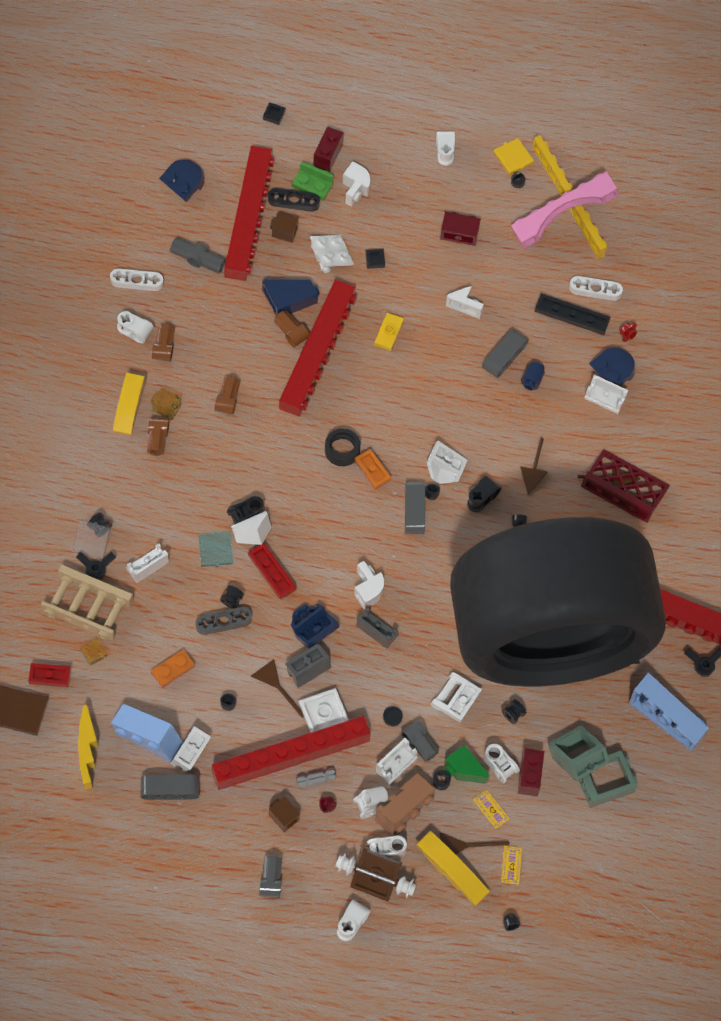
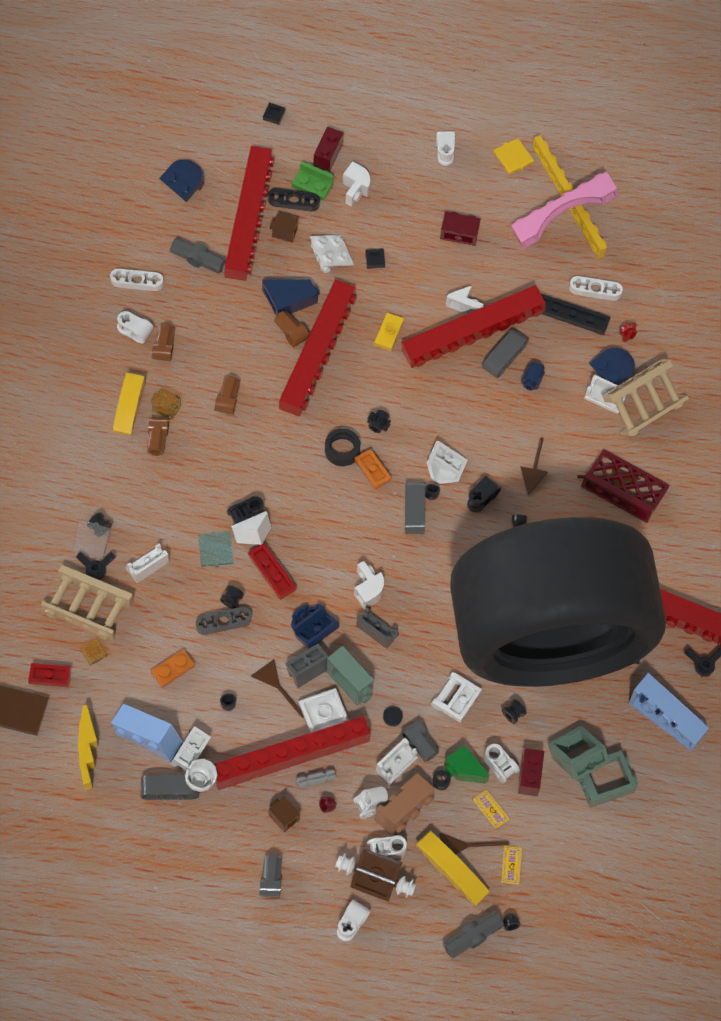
(201, 775): none -> white hair
(350, 676): none -> sand green window
(378, 421): none -> black gear
(473, 326): none -> red brick
(473, 934): none -> dark grey piece
(520, 182): black hinge -> none
(631, 387): none -> tan fence

